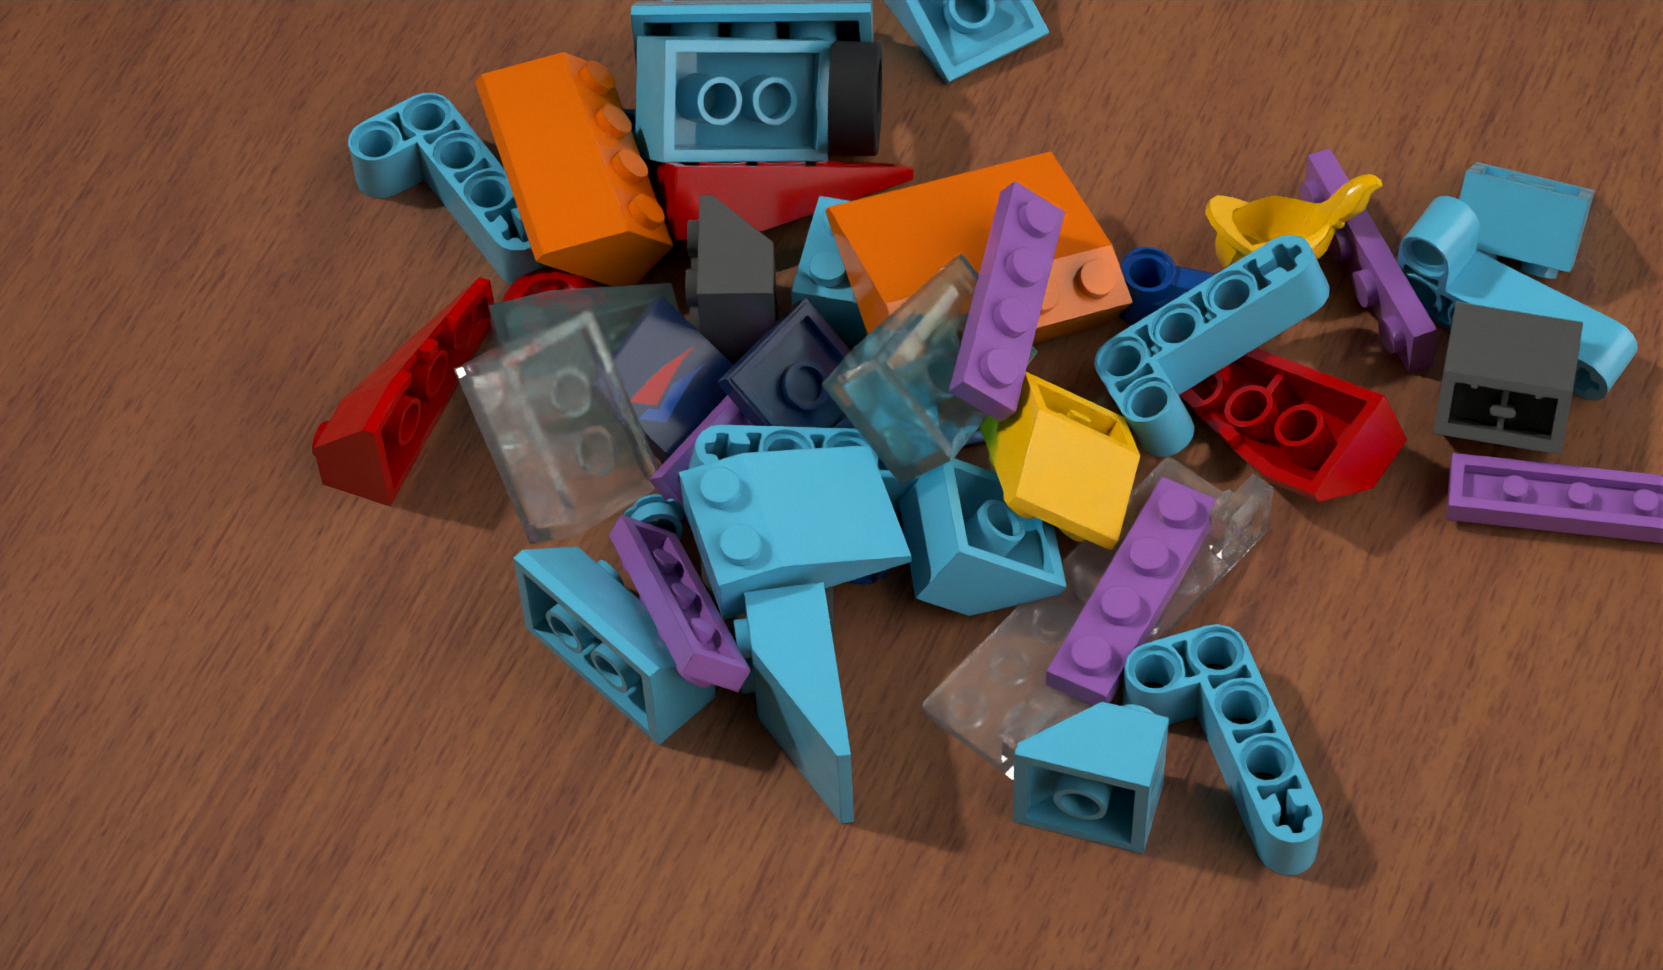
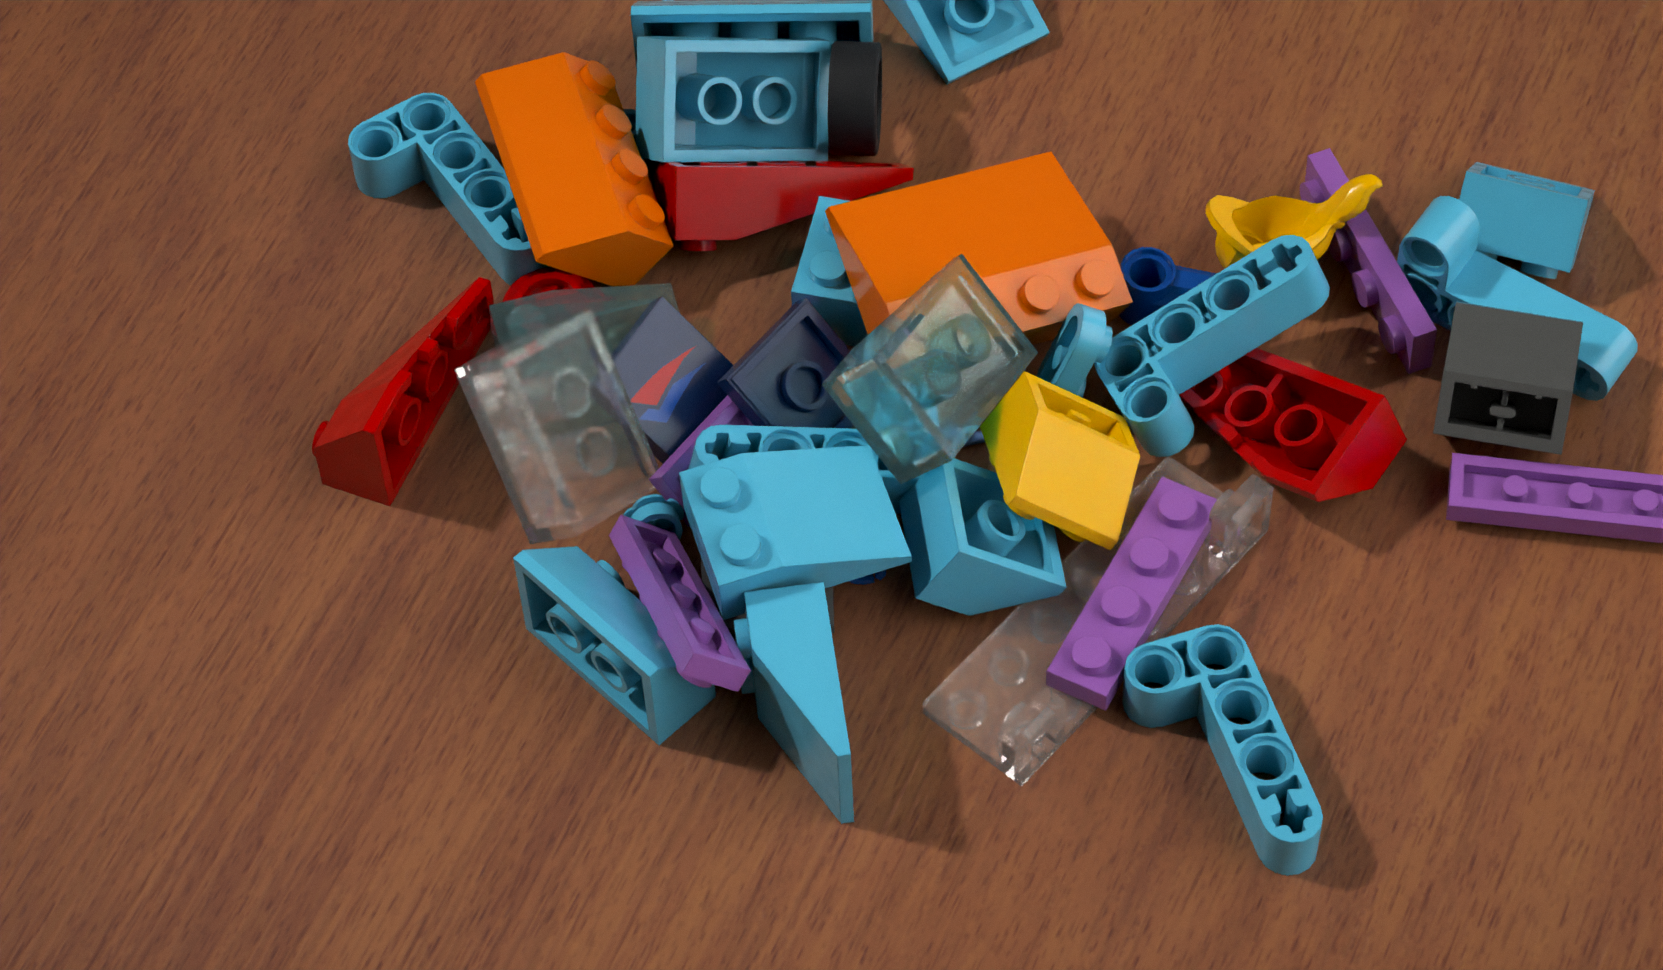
(731, 280): dark grey slope -> none
(1007, 302): medium lavender plate -> none
(1078, 344): none -> medium azure plate
(1094, 775): medium azure slope -> none

